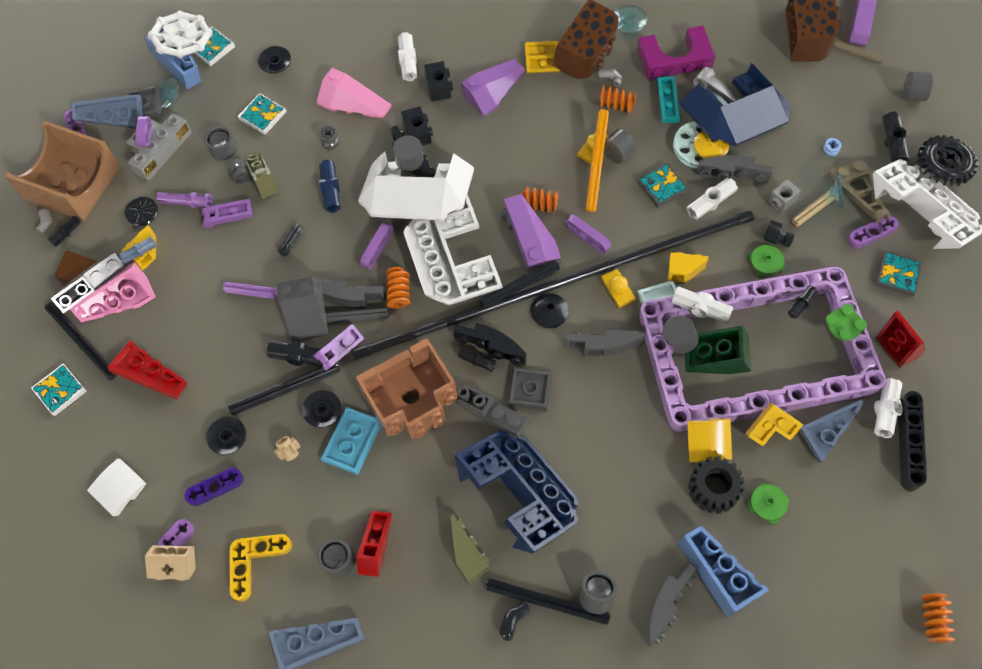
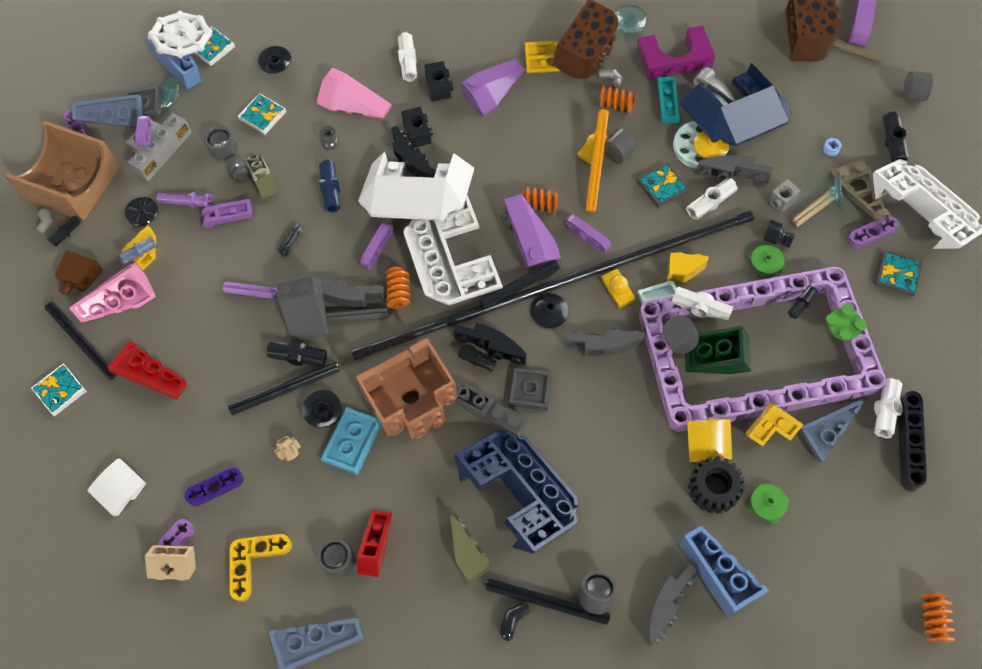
(87, 282): slope -> none
(220, 430): black dish -> none
(339, 346): plate -> none
(408, 153): dark grey piece -> none
(900, 340): red slope -> none
(947, 166): black gear -> none

